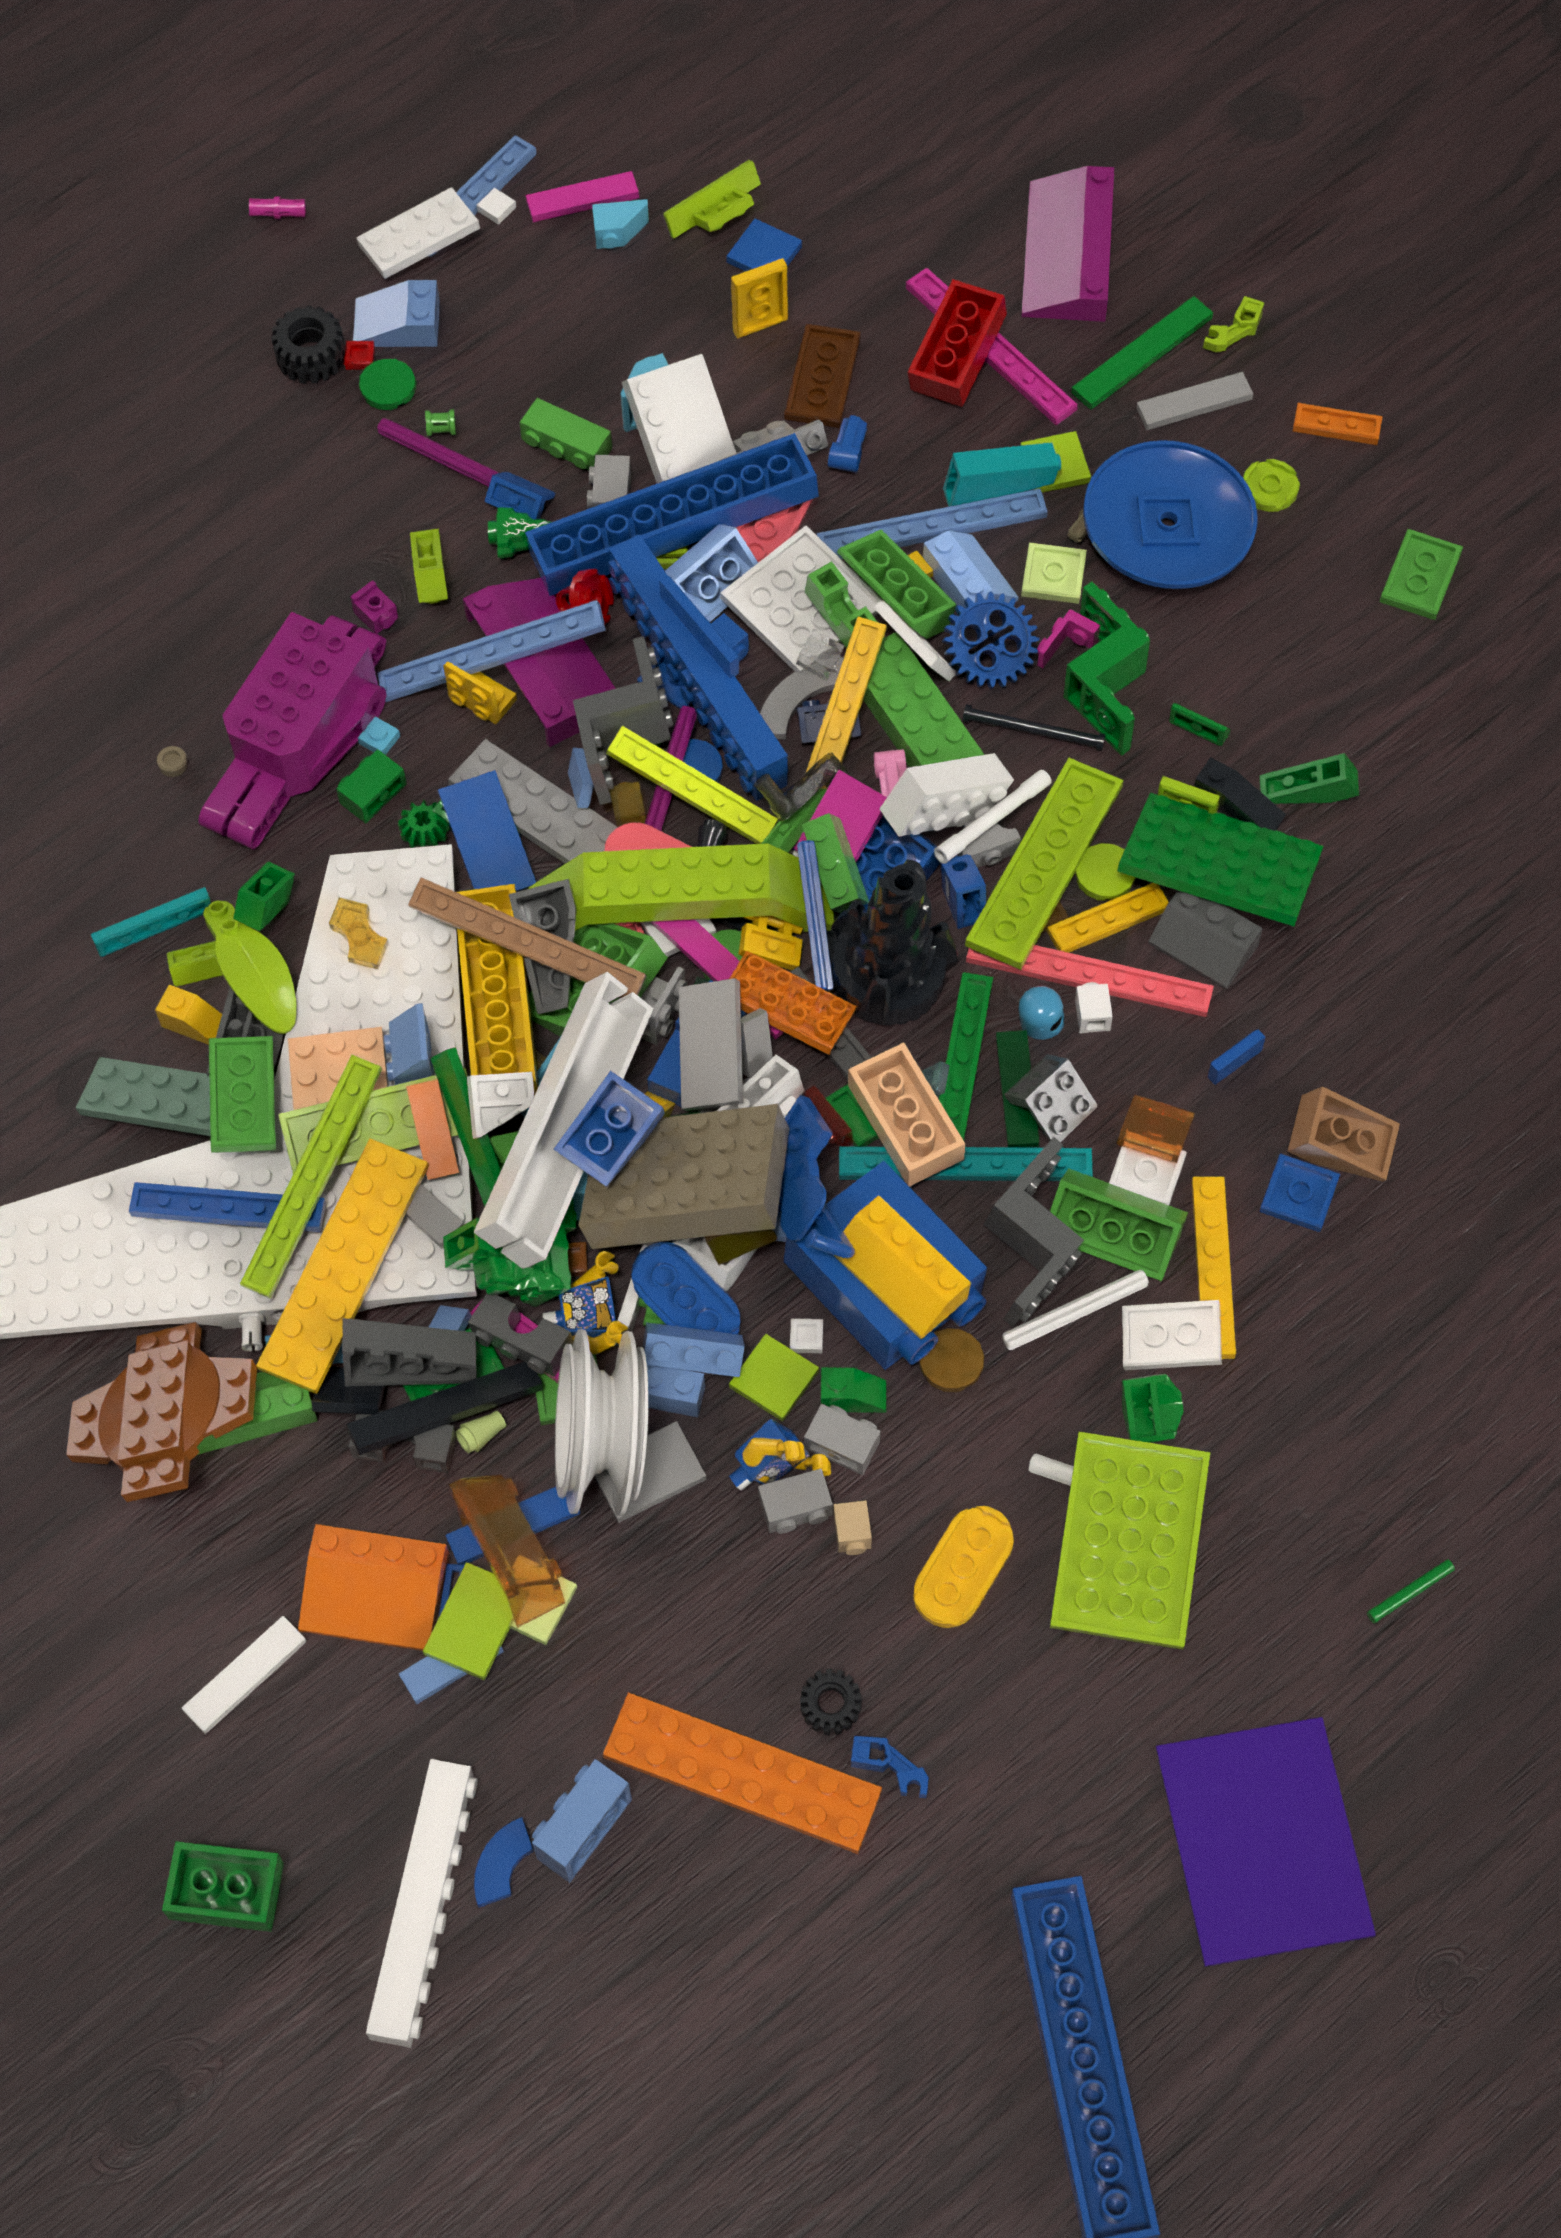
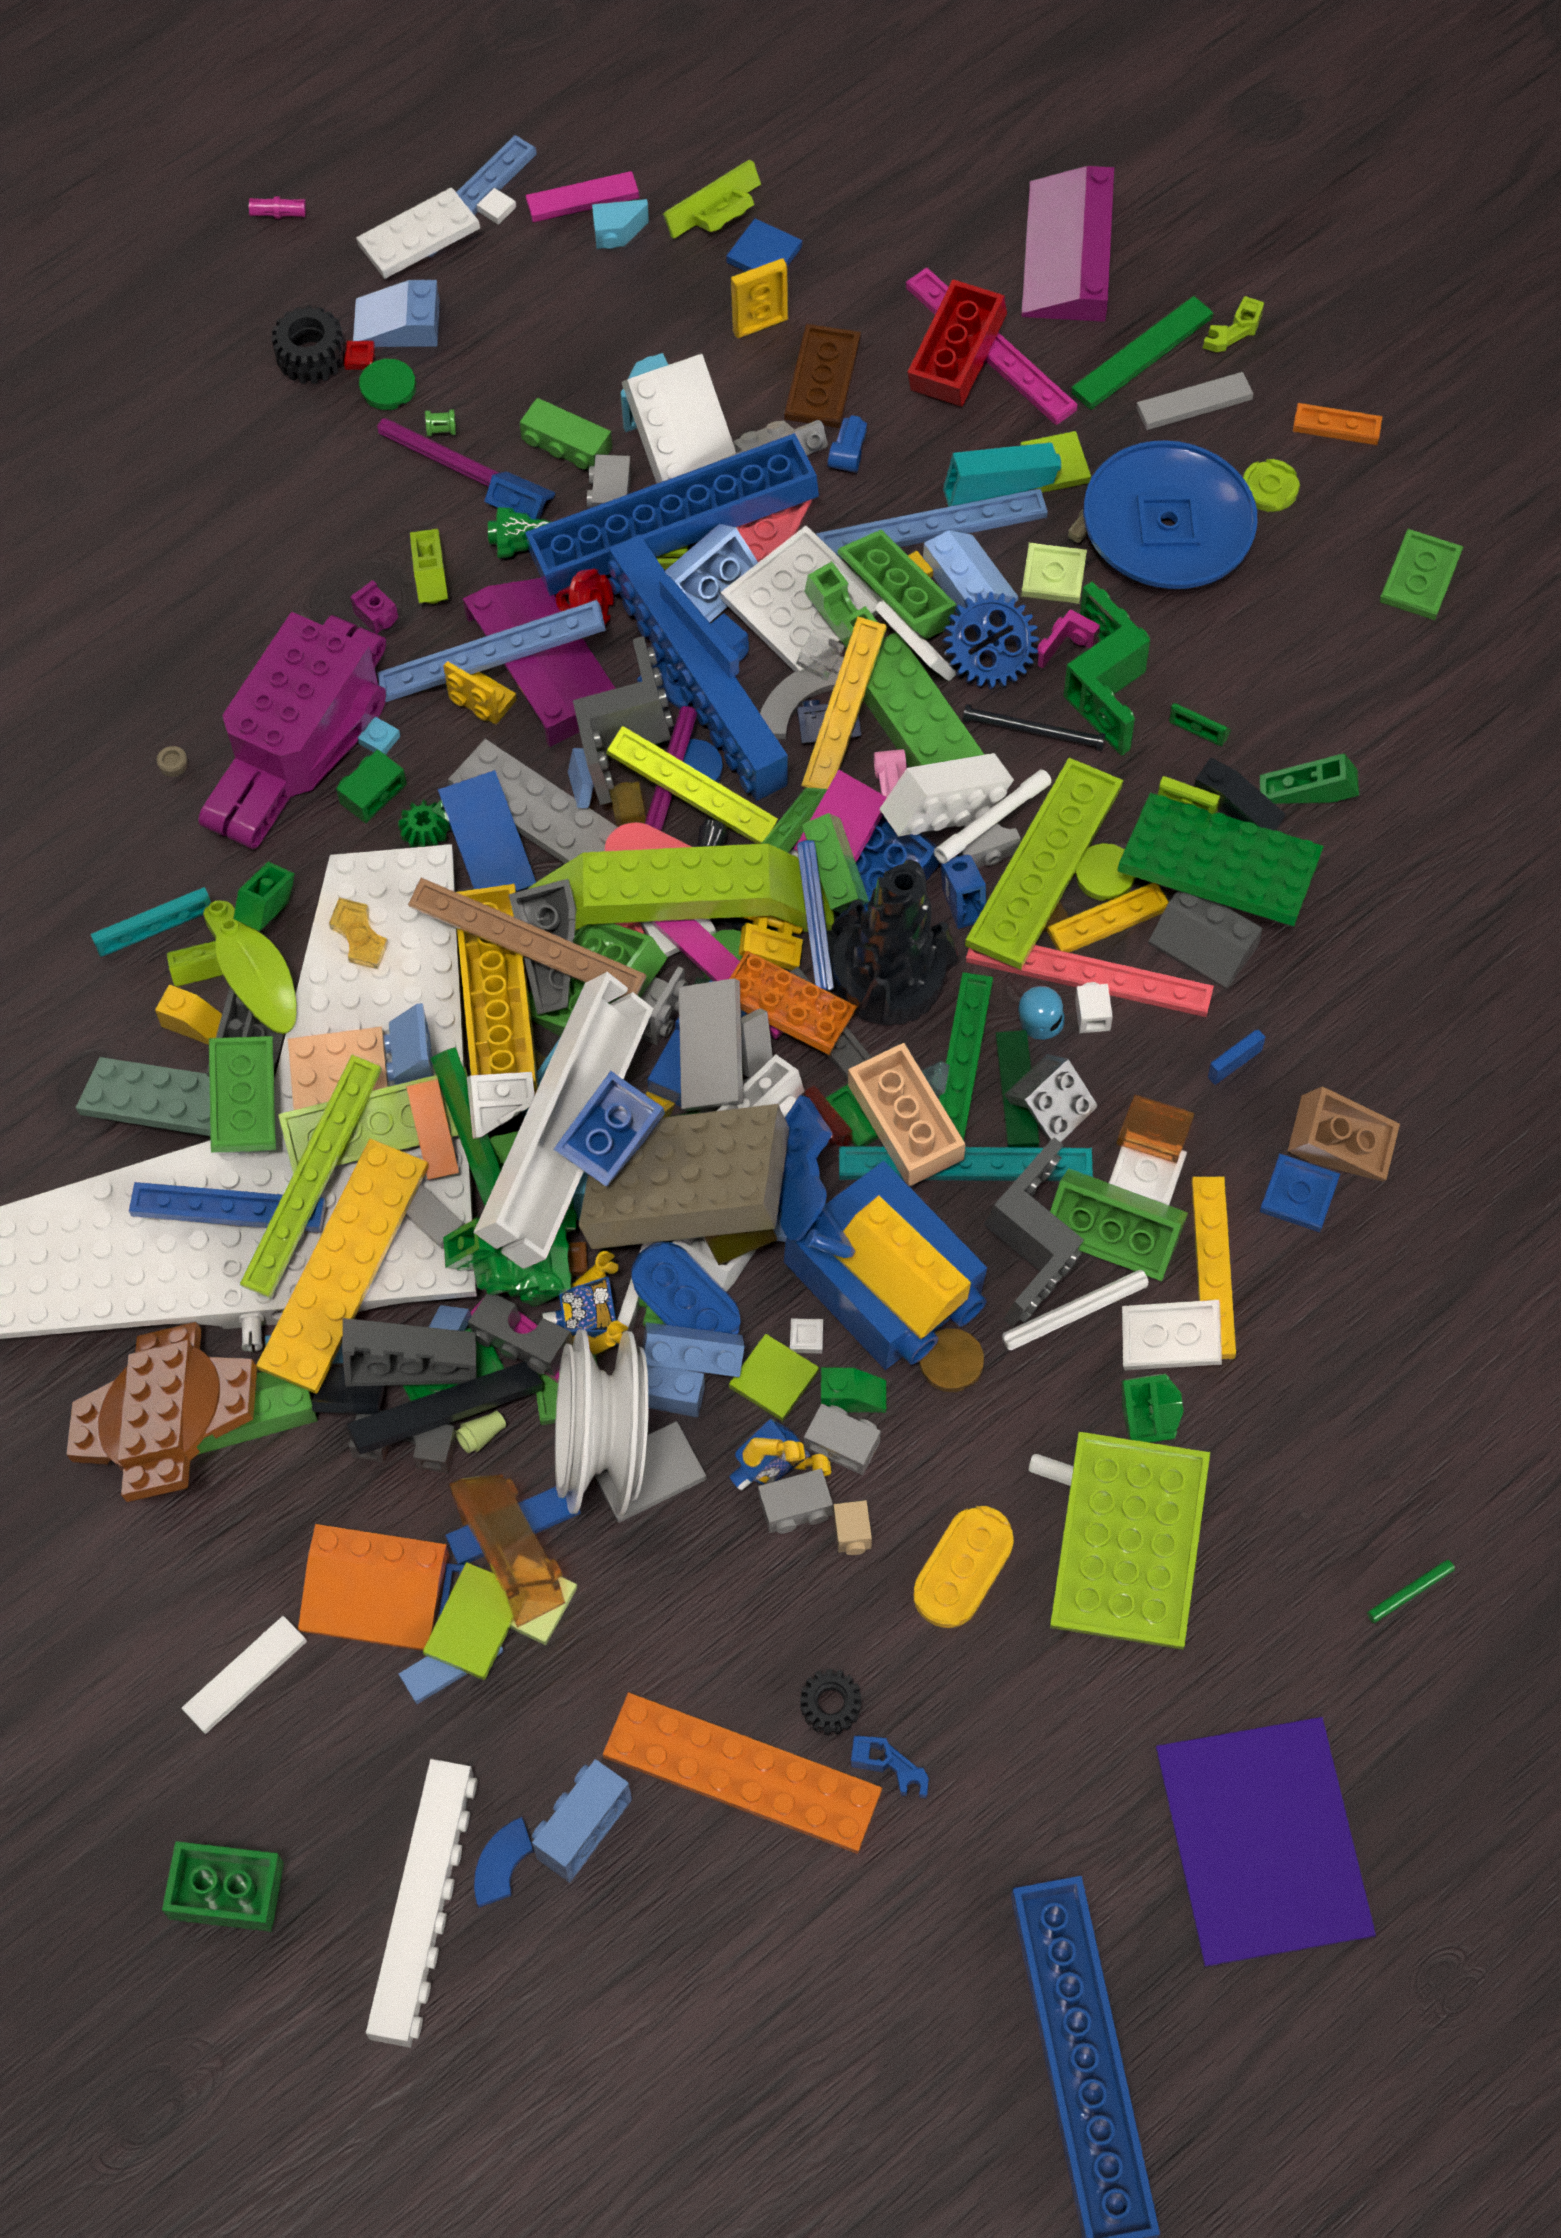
(787, 803): clear smoke beam -> none

